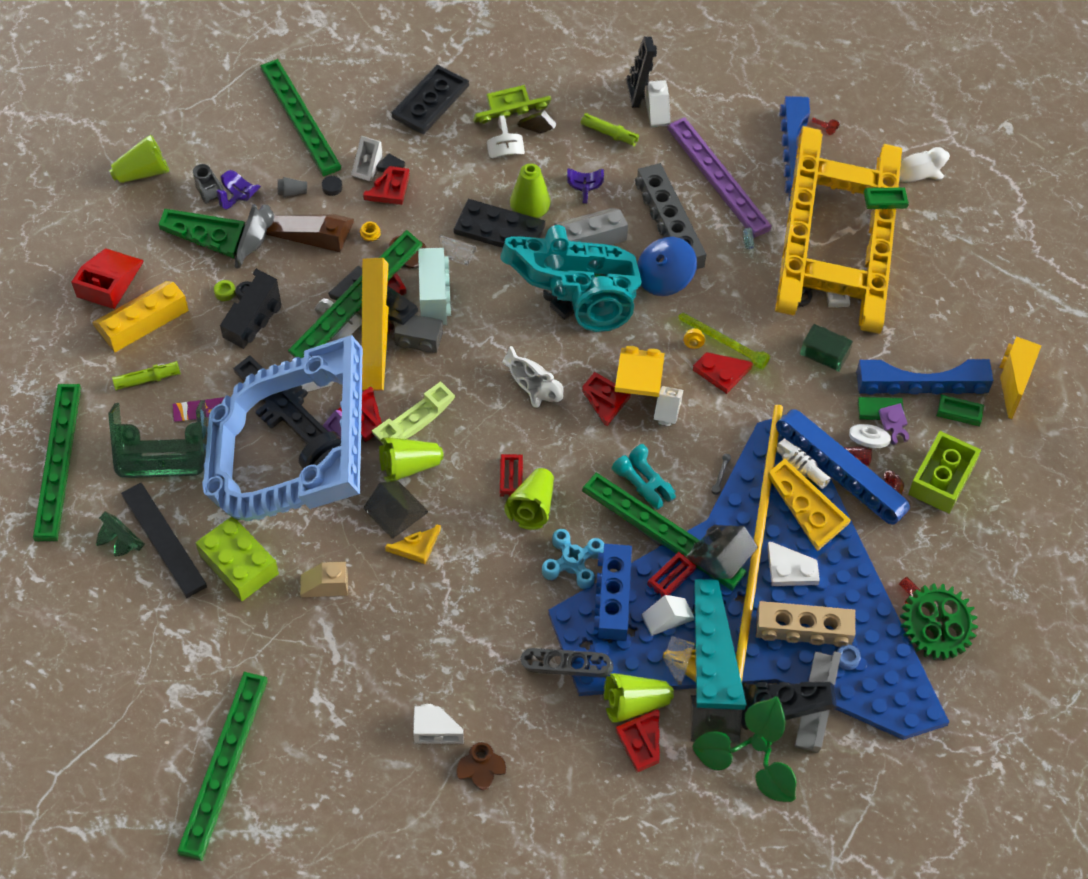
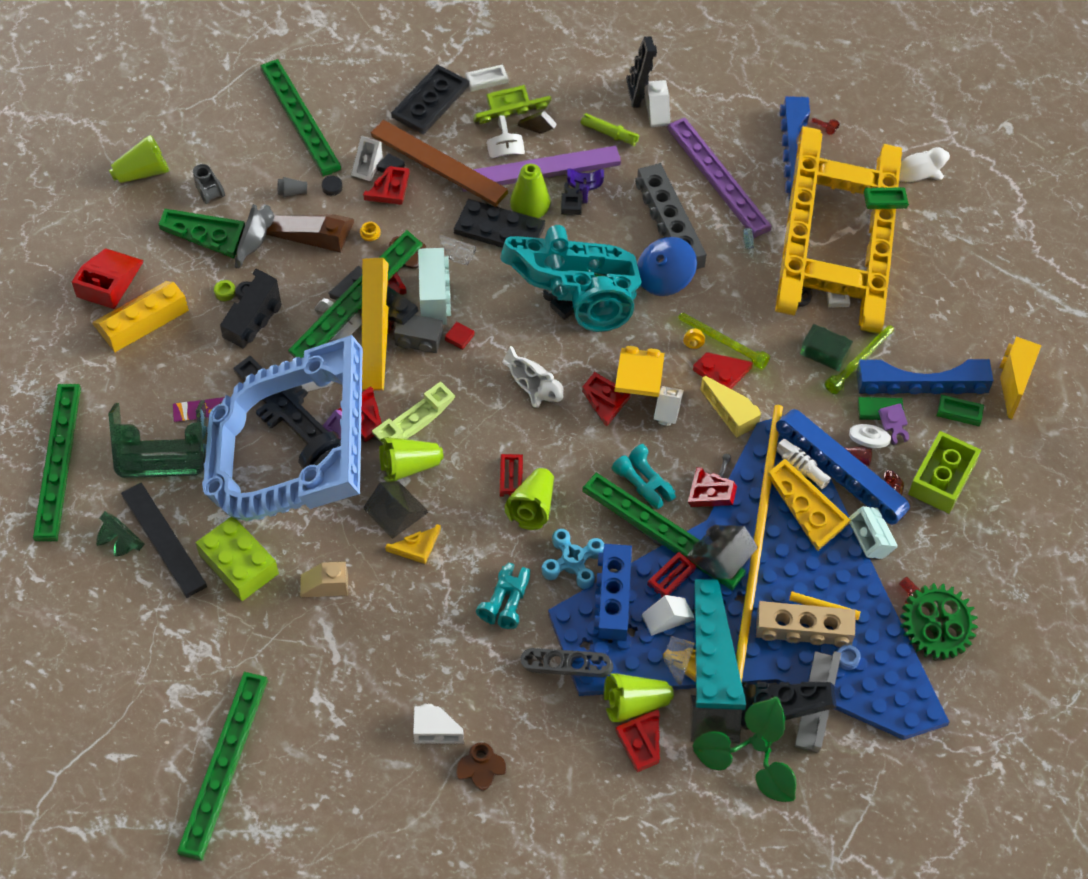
(146, 375): lime pin -> none
(230, 179): dark purple helmet -> none
(440, 163): none -> dark orange tile
(459, 335): none -> red tile
(486, 78): none -> white tile
(505, 586): none -> teal piece
(555, 165): none -> medium lavender tile
(571, 200): none -> black plate
(598, 227): light grey slope -> none
(711, 490): none -> wing
(732, 407): none -> light yellow slope
(791, 567): white wing -> none
(806, 600): none -> yellow bar
(835, 383): none -> clear neon green piece
(872, 532): none -> light aqua brick

